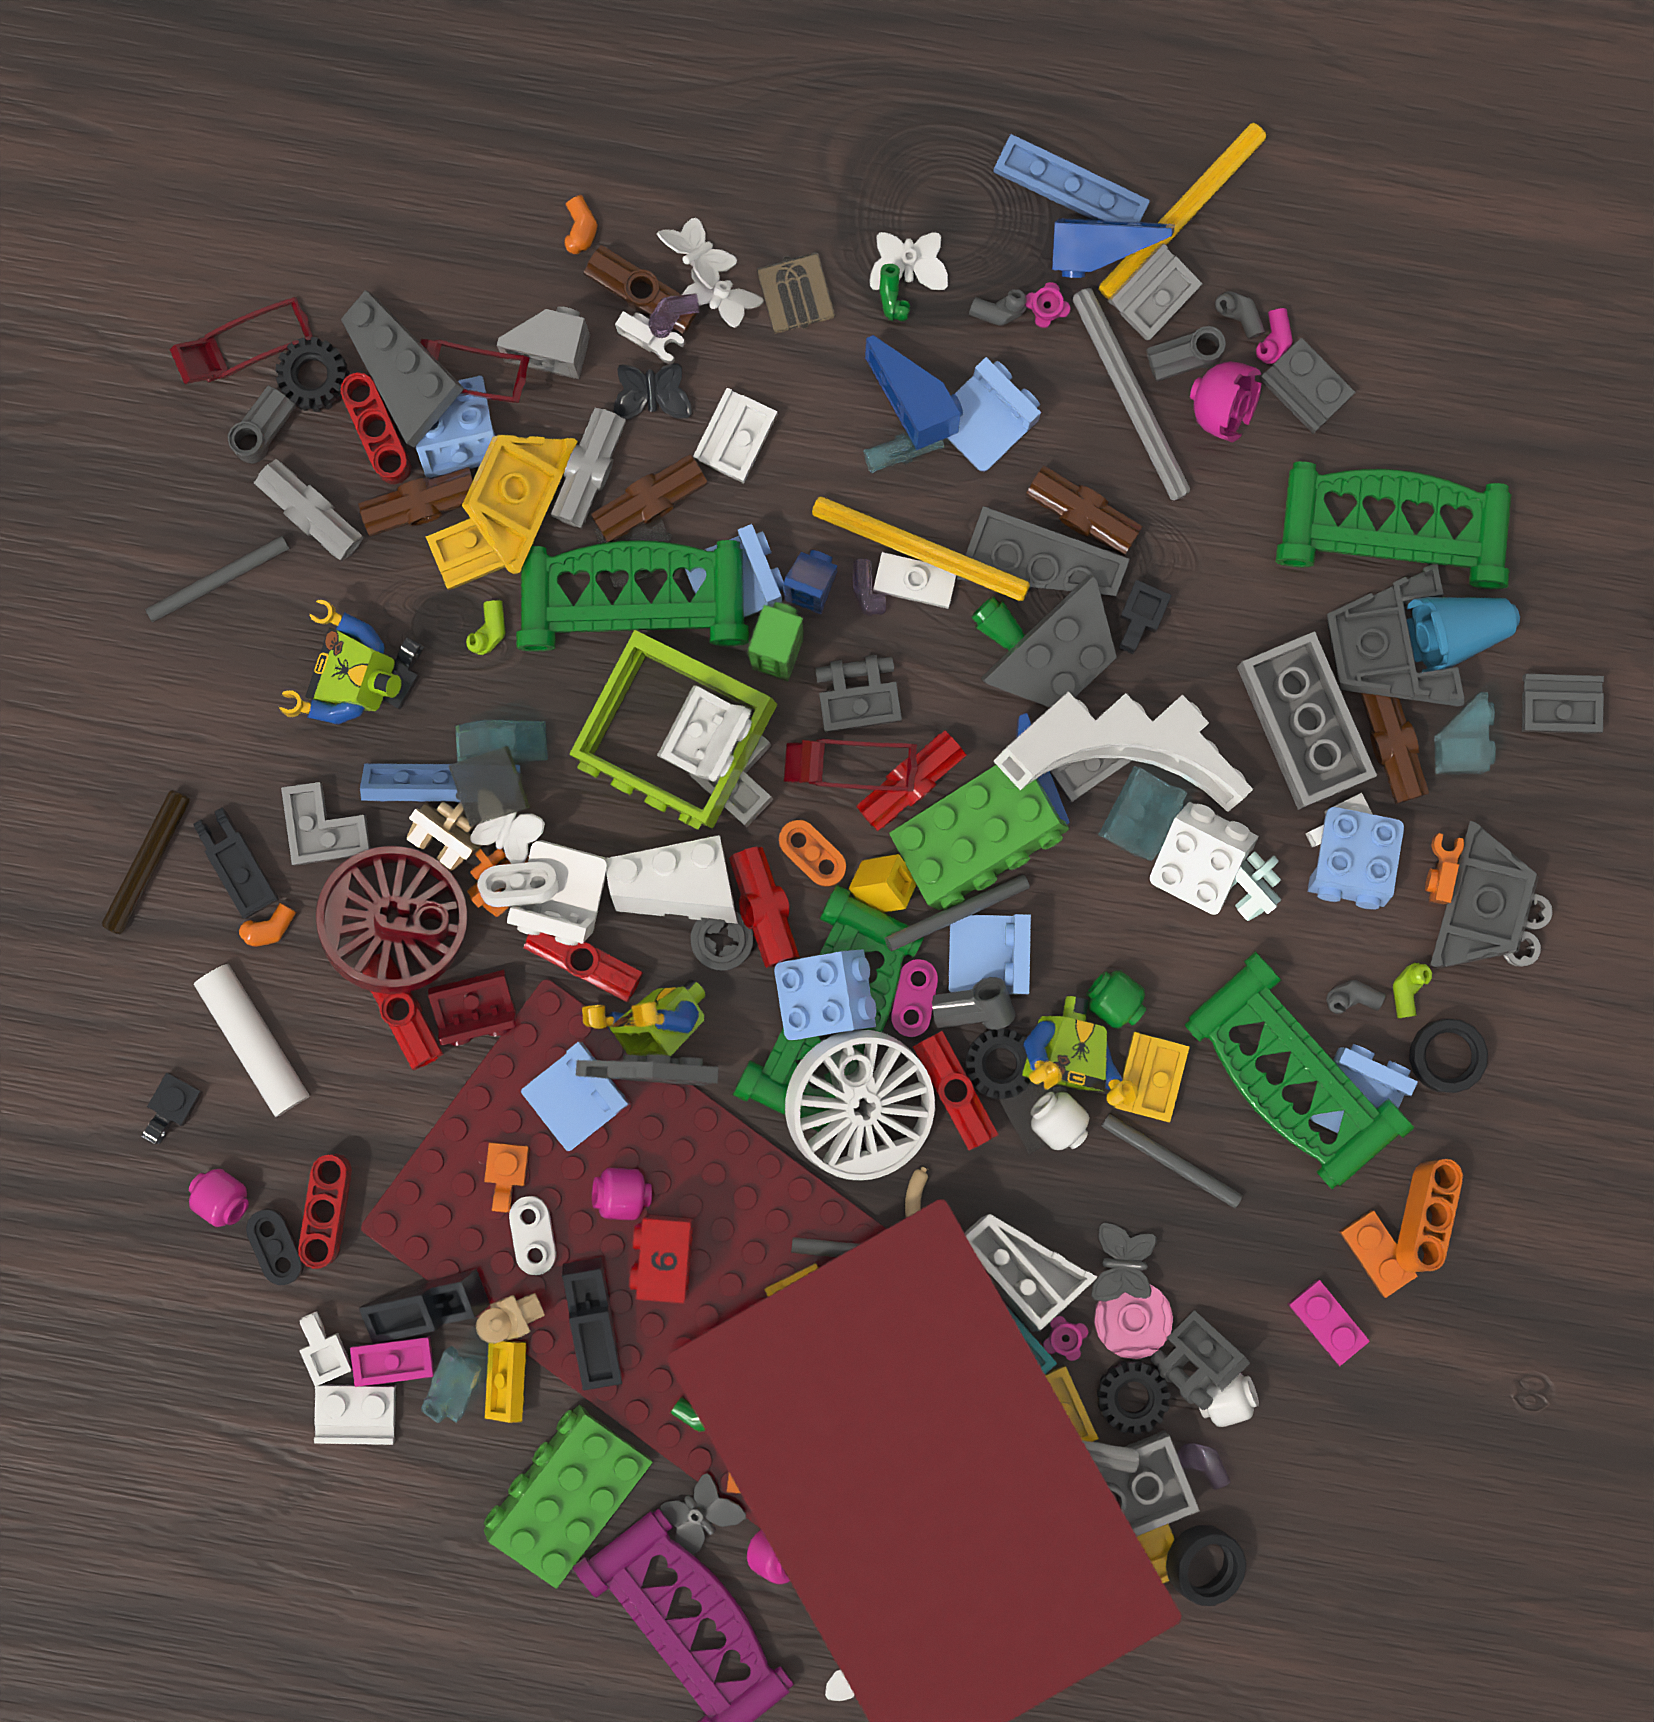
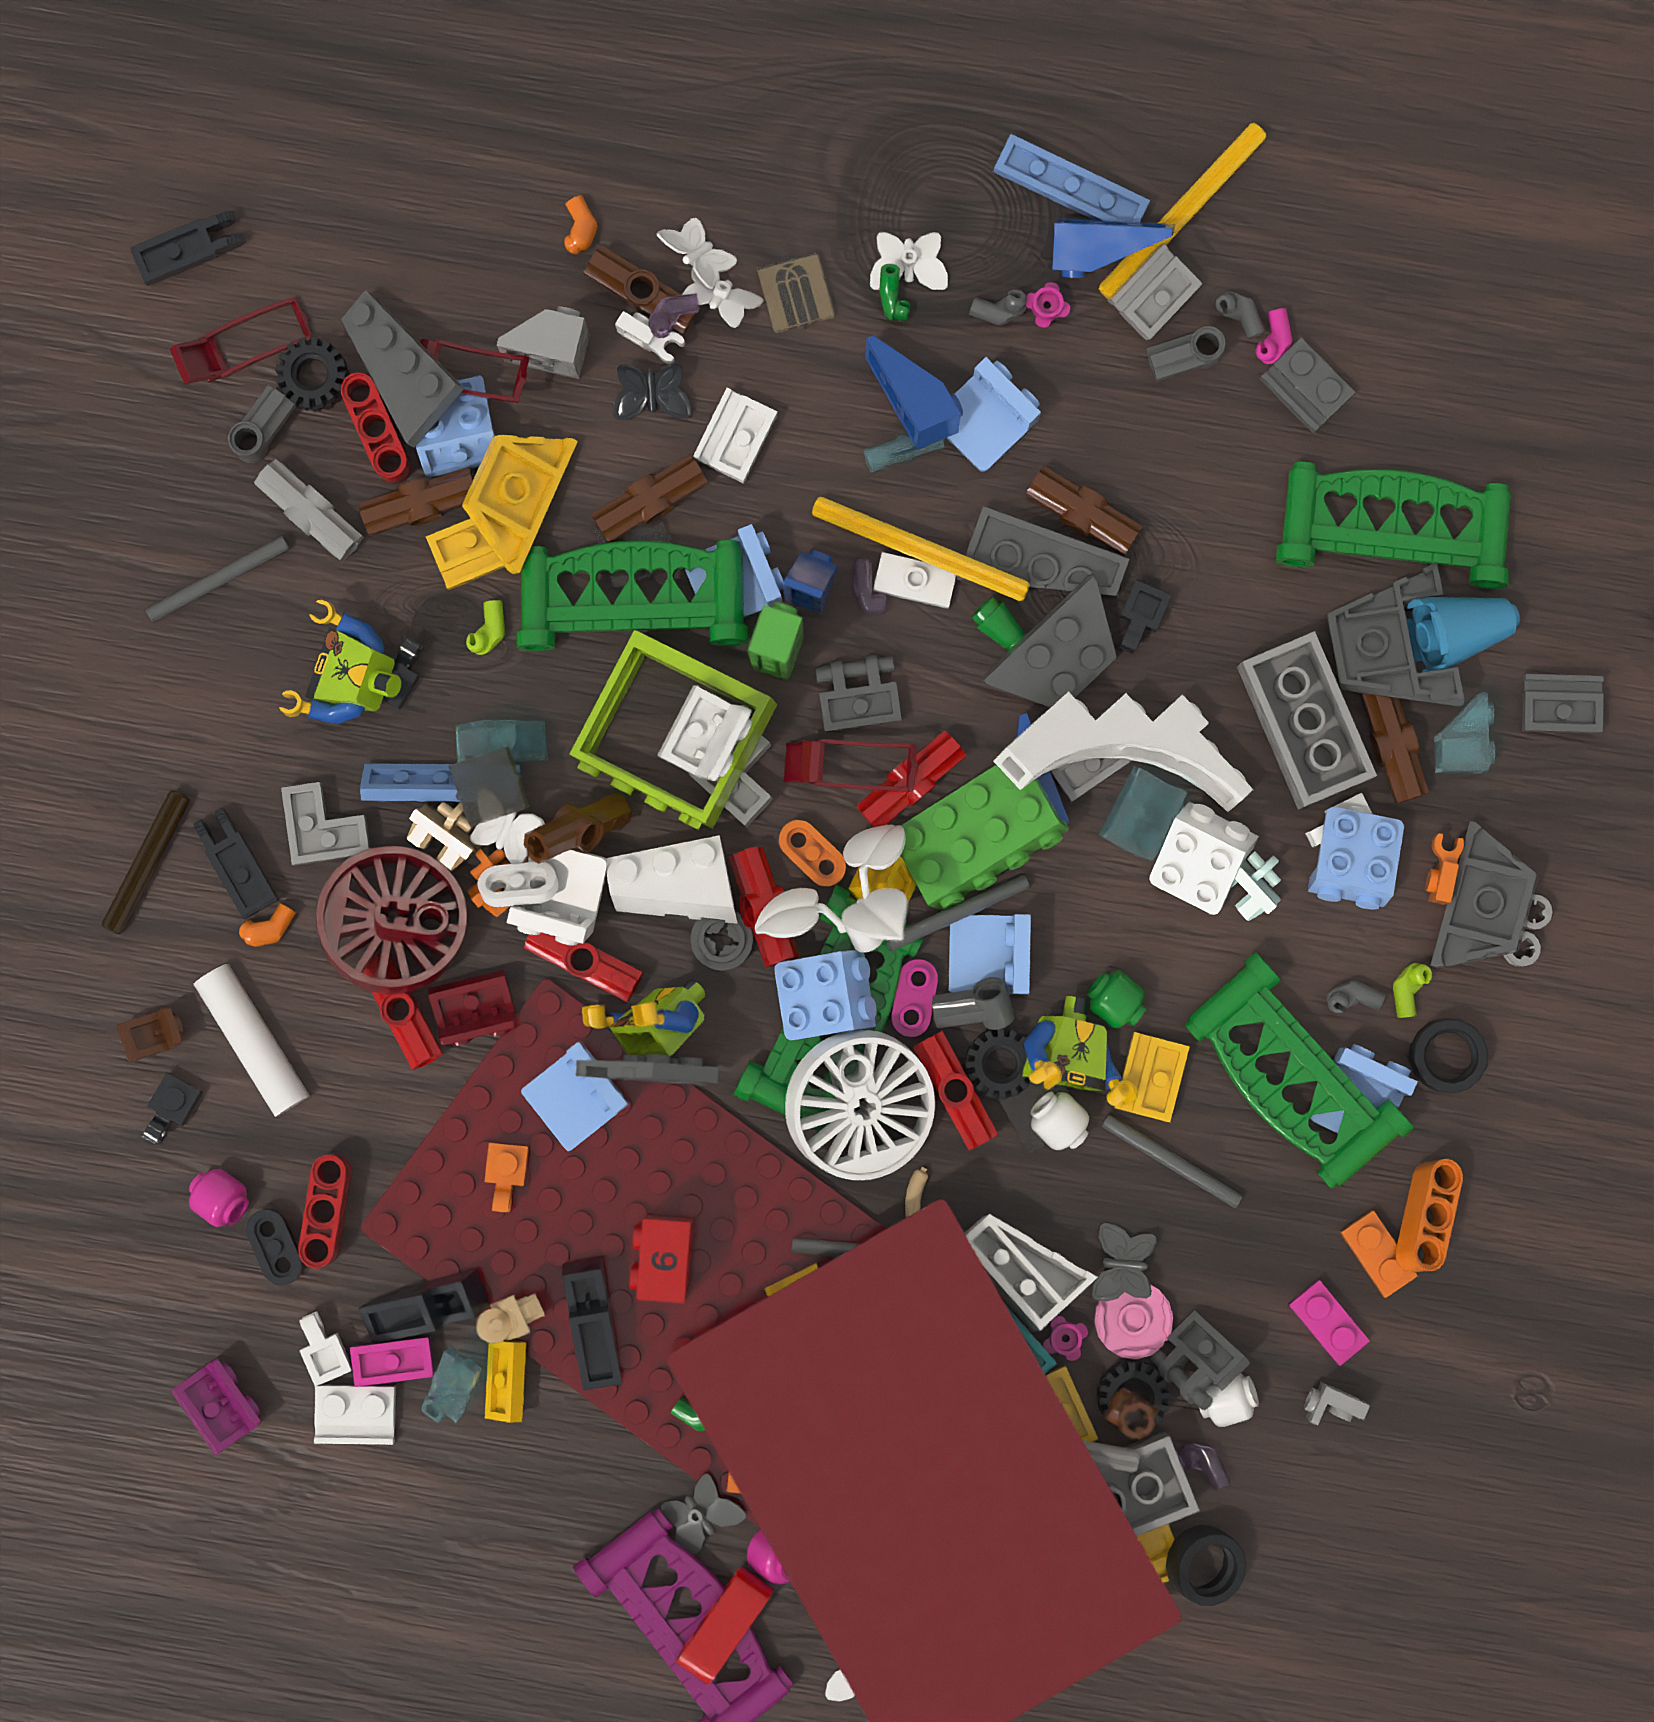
(151, 1034): none -> reddish brown bracket
(184, 248): none -> black hinge
(217, 1405): none -> magenta bracket
(533, 1235): white plate -> none
(565, 1496): bright green bracket -> none
(577, 827): none -> reddish brown piece
(588, 467): light grey piece -> none
(621, 1193): dark pink head -> none
(724, 1625): none -> red beam
(868, 921): none -> white plant
(1131, 394): light grey axle -> none
(1131, 1413): none -> reddish brown piece
(1226, 398): dark pink cylinder -> none
(1342, 1404): none -> light grey bracket

